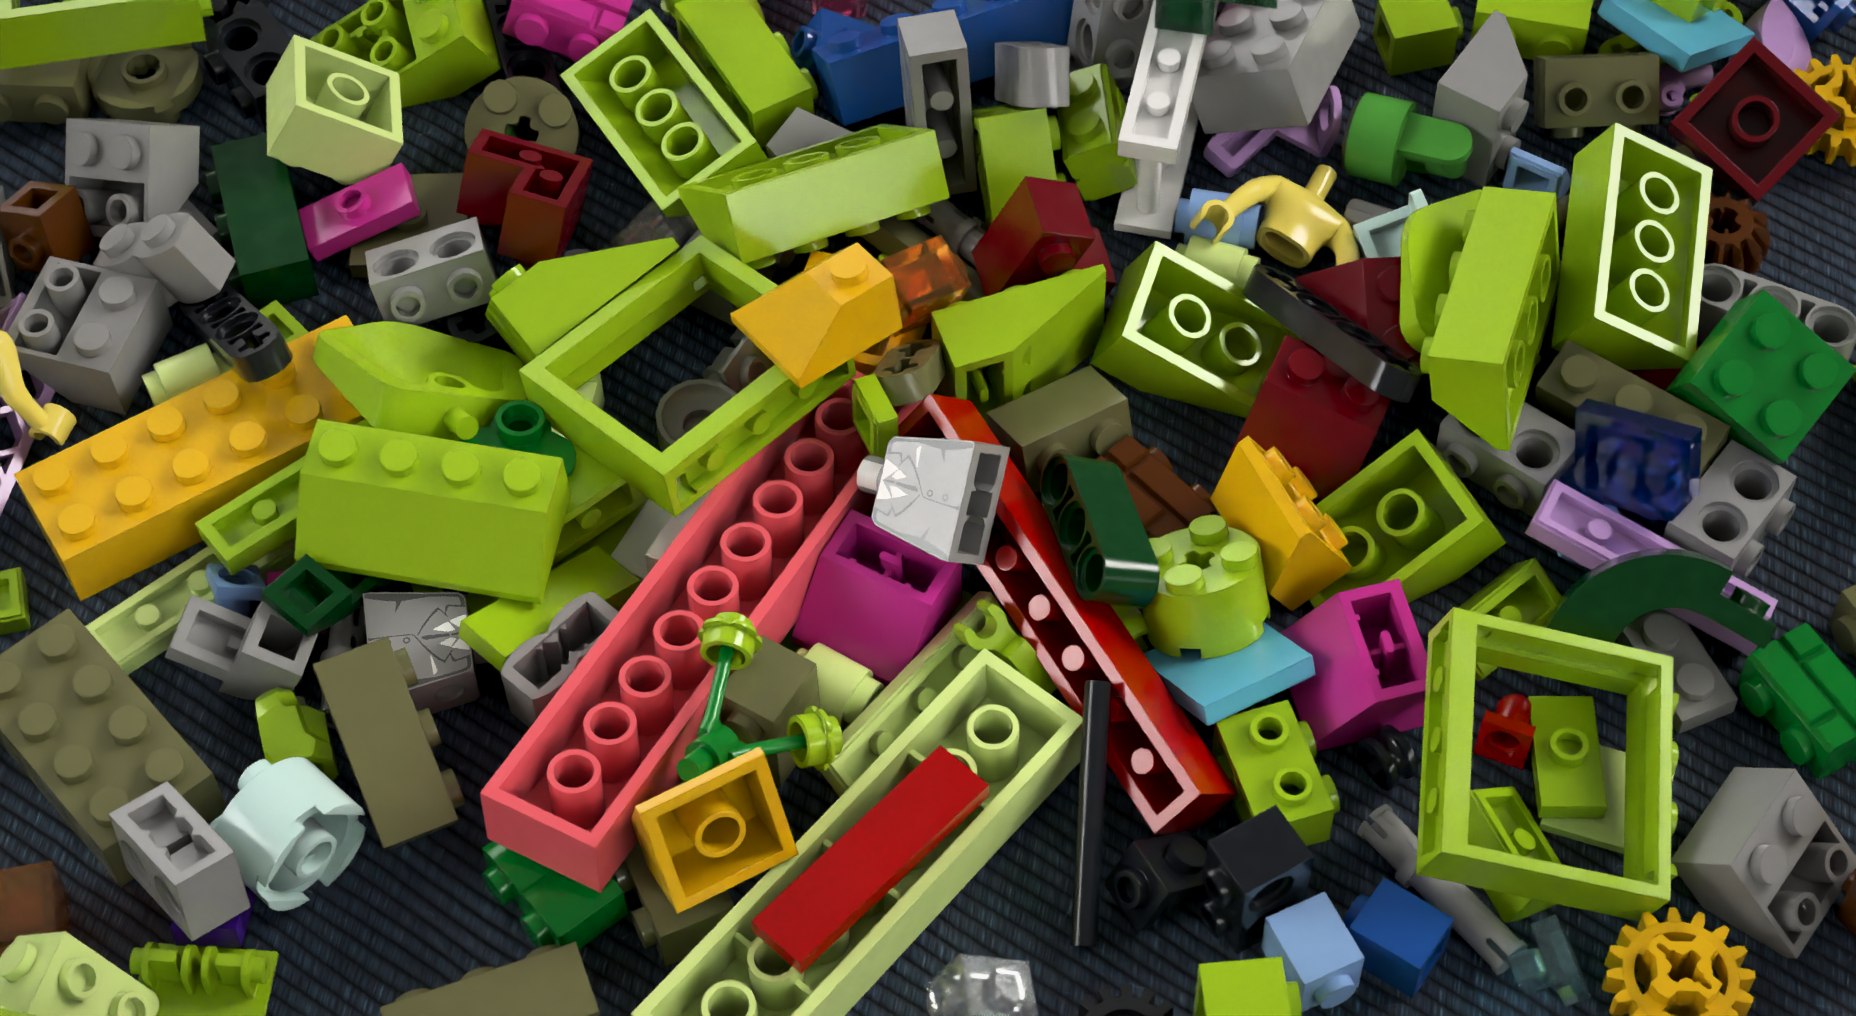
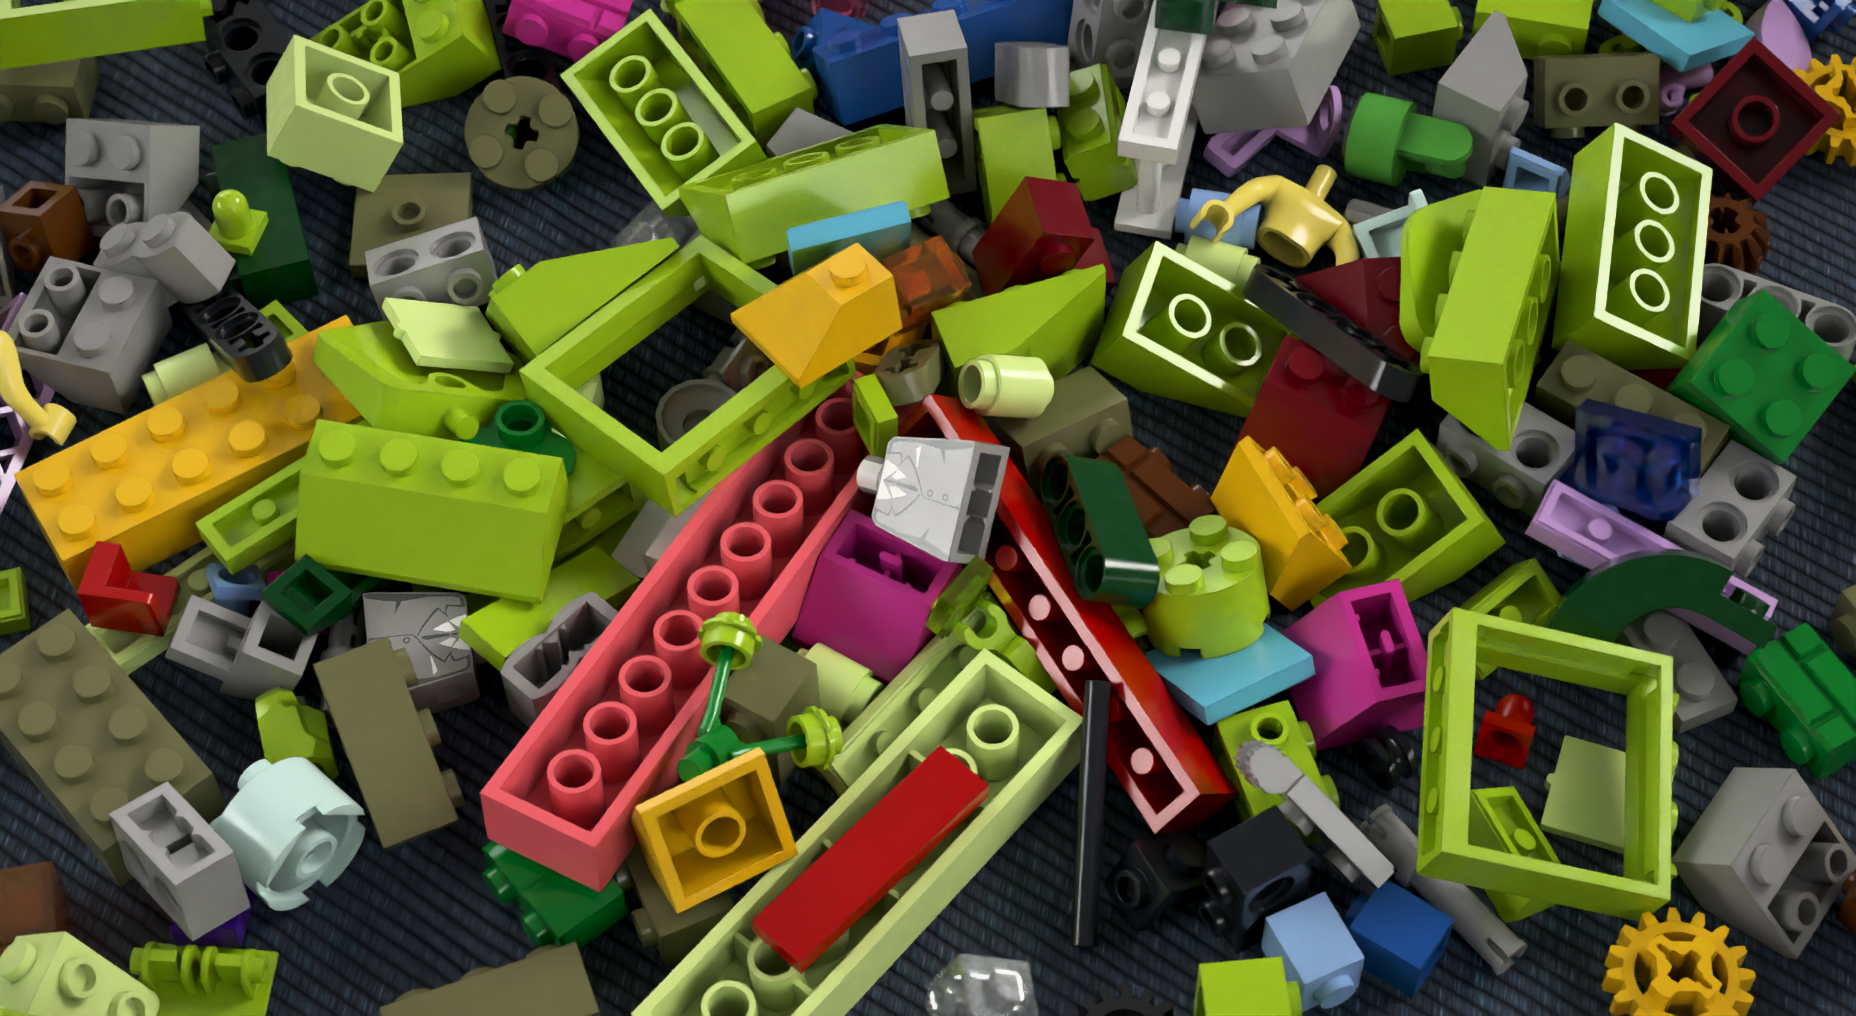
(123, 598): none -> red panel
(149, 99): olive plate -> none
(235, 224): none -> lime piece
(359, 212): dark pink plate -> none
(447, 335): none -> yellowish green piece
(527, 191): dark red brick -> none
(878, 230): none -> medium azure tile
(960, 597): none -> clear neon green tile
(1006, 386): none -> yellowish green brick
(1312, 810): none -> light grey hinge
(1550, 964): clear light blue tile -> none
(1567, 758): lime plate -> none

